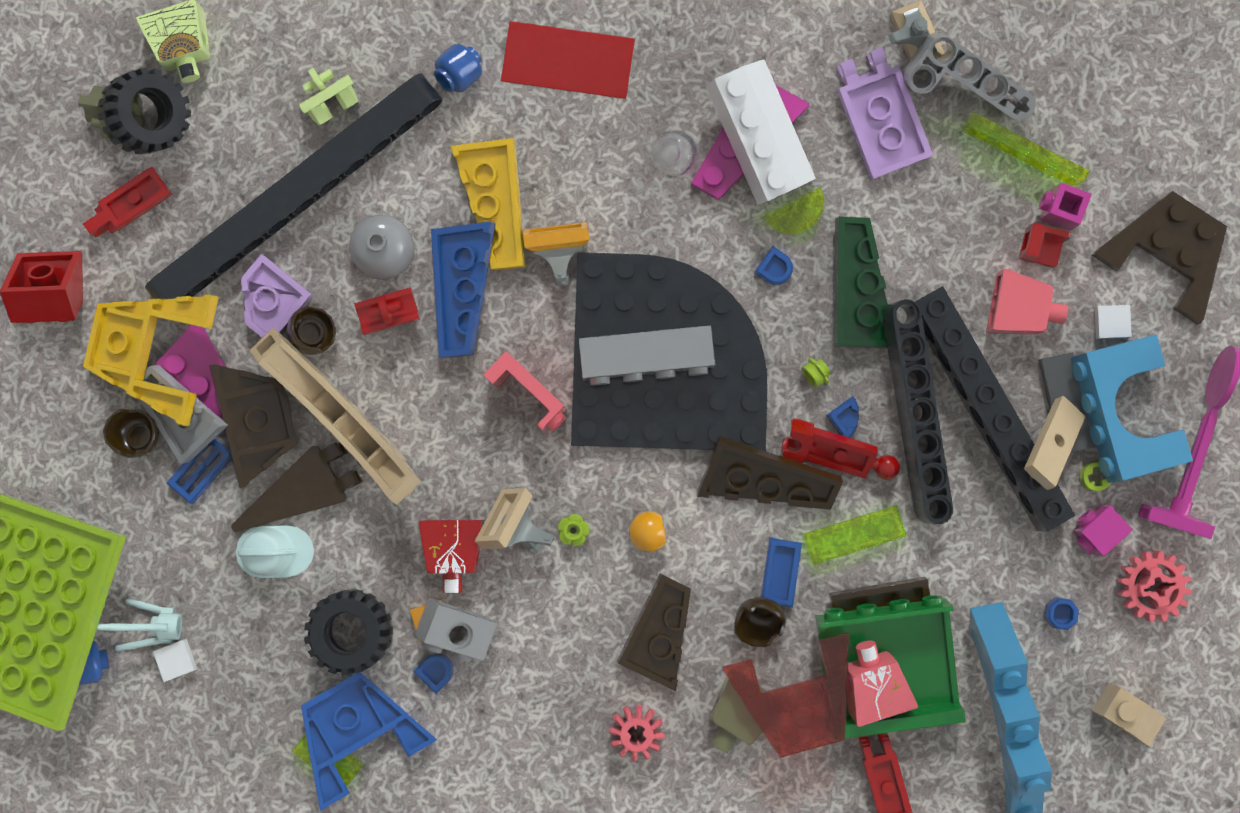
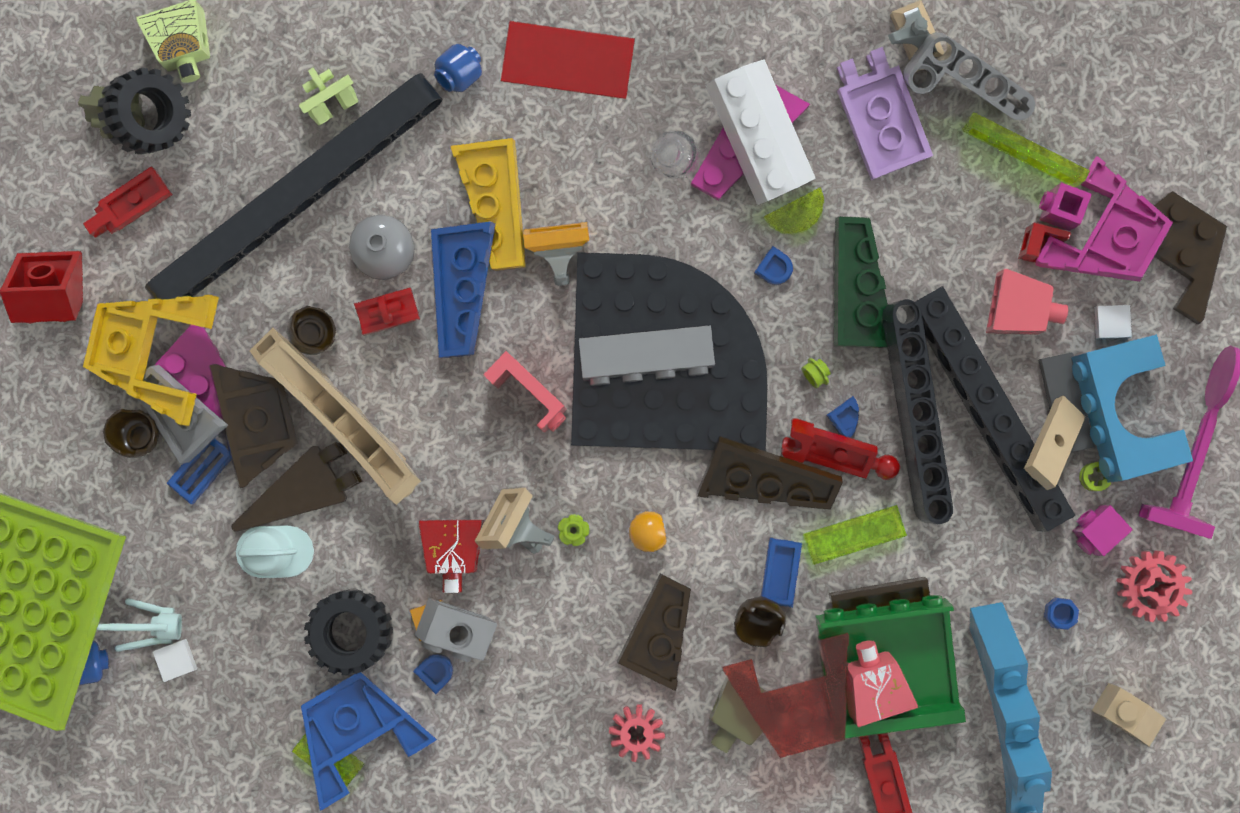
(270, 297): lavender plate -> none
(1123, 237): none -> dark pink wing

